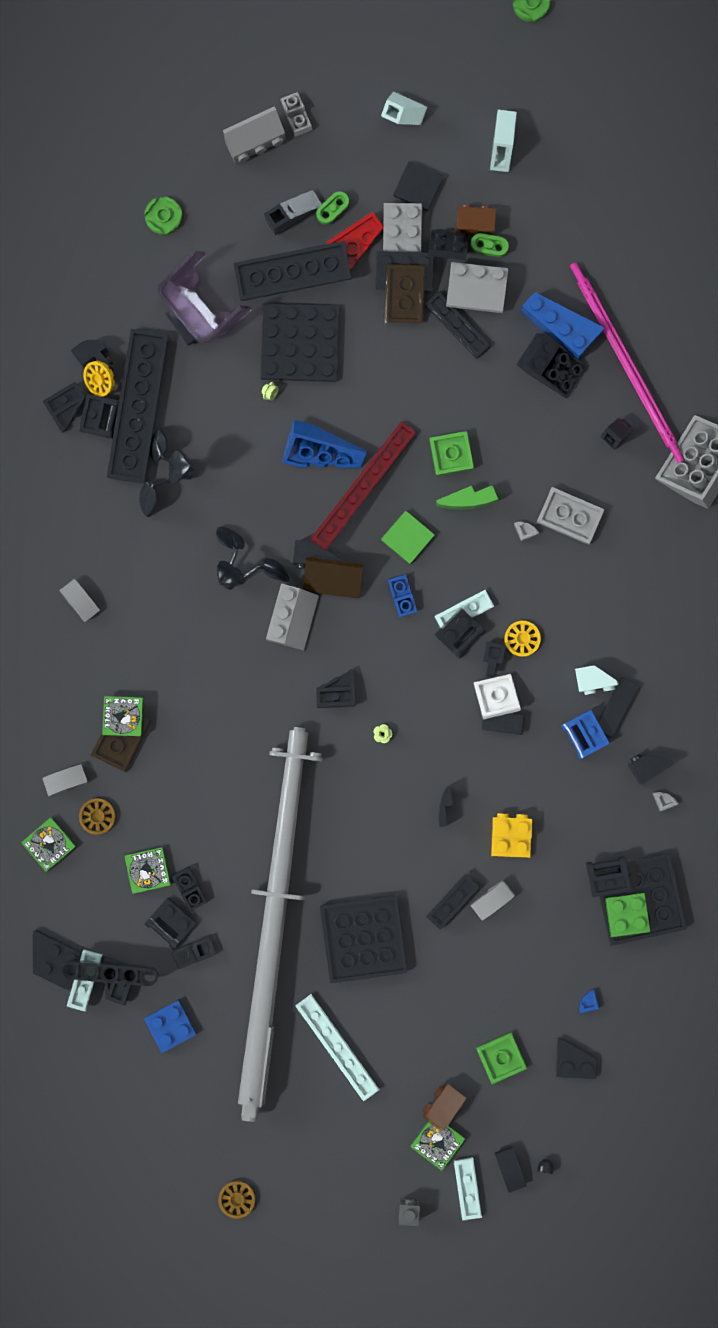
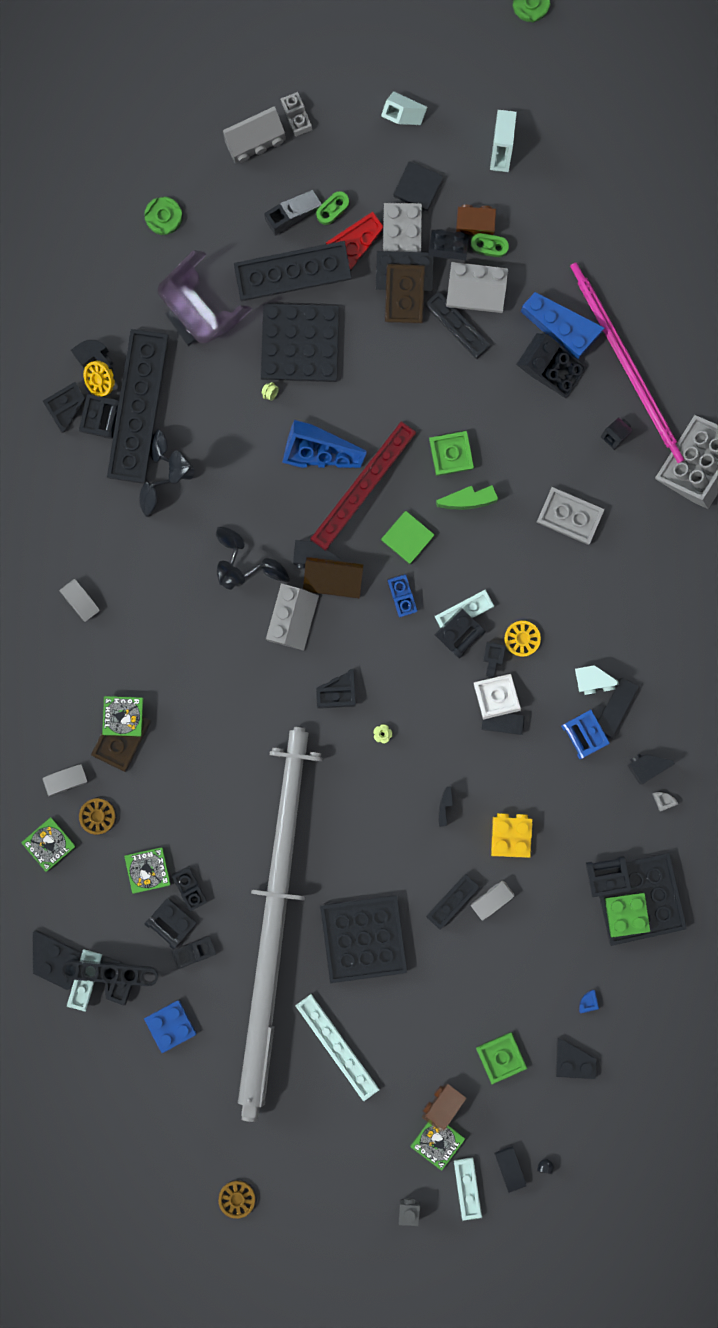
(525, 530): light grey tile -> none

